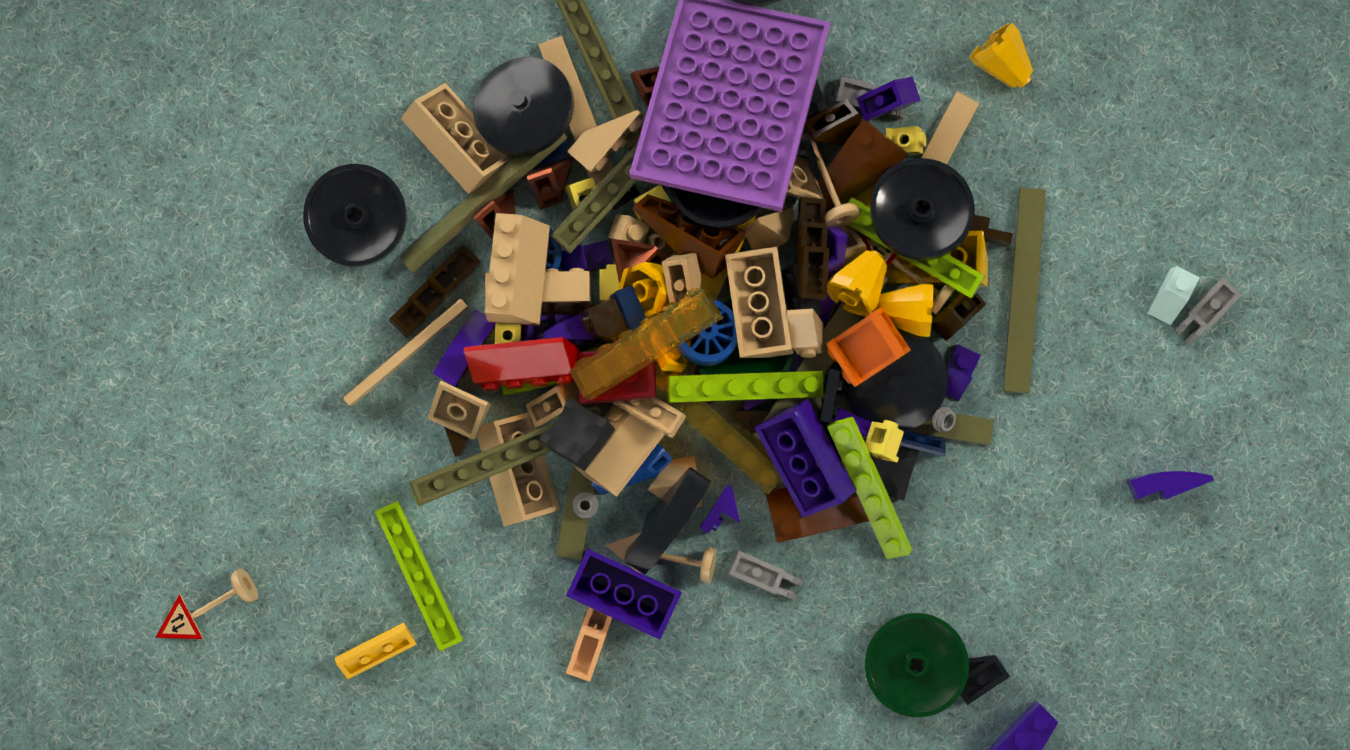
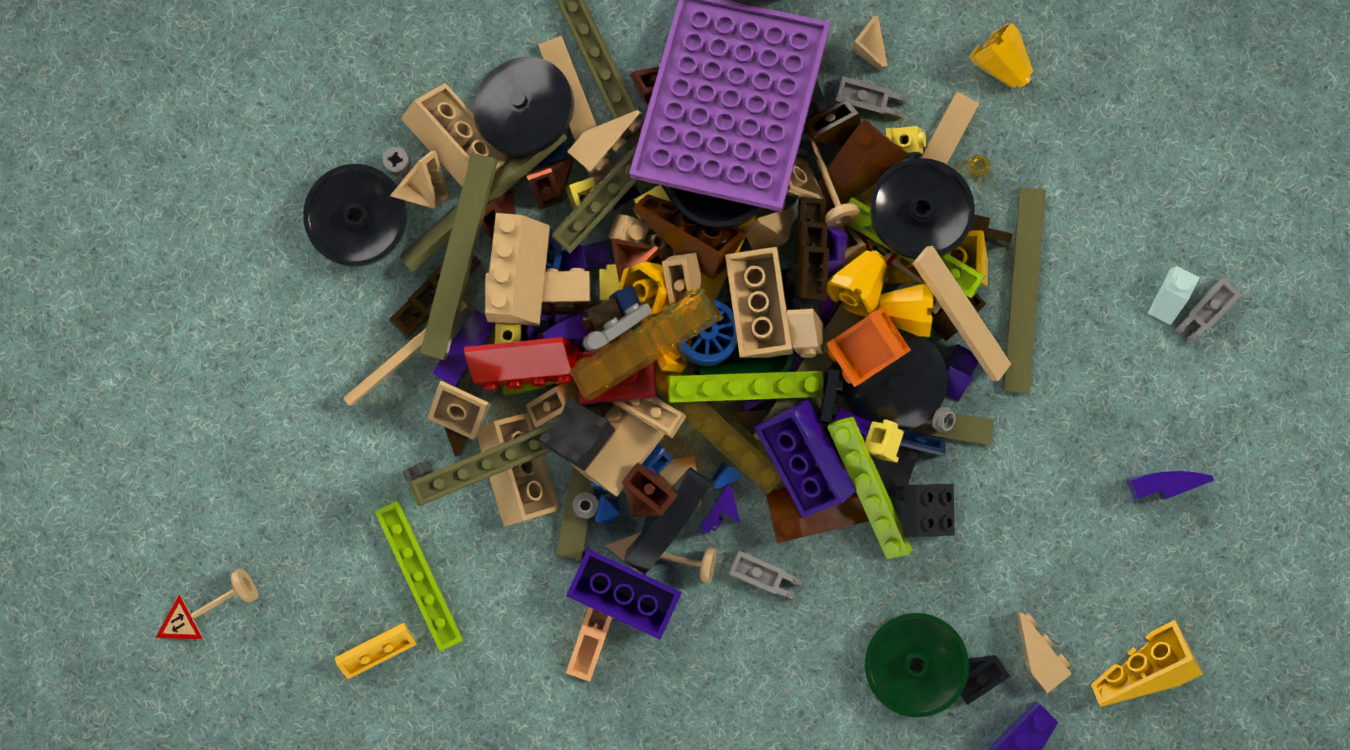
(400, 162): none -> light grey wheel
(417, 471): none -> dark grey plate
(424, 183): none -> tan slope
(459, 256): none -> olive tile
(607, 510): none -> blue slope
(616, 327): none -> light grey hinge
(647, 492): none -> copper slope
(724, 476): none -> blue slope
(870, 45): none -> tan slope
(888, 98): dark purple slope -> none
(929, 510): none -> black brick
(961, 313): none -> tan tile
(976, 174): none -> clear yellow axle
(1040, 659): none -> tan slope
(1156, 667): none -> yellow wedge

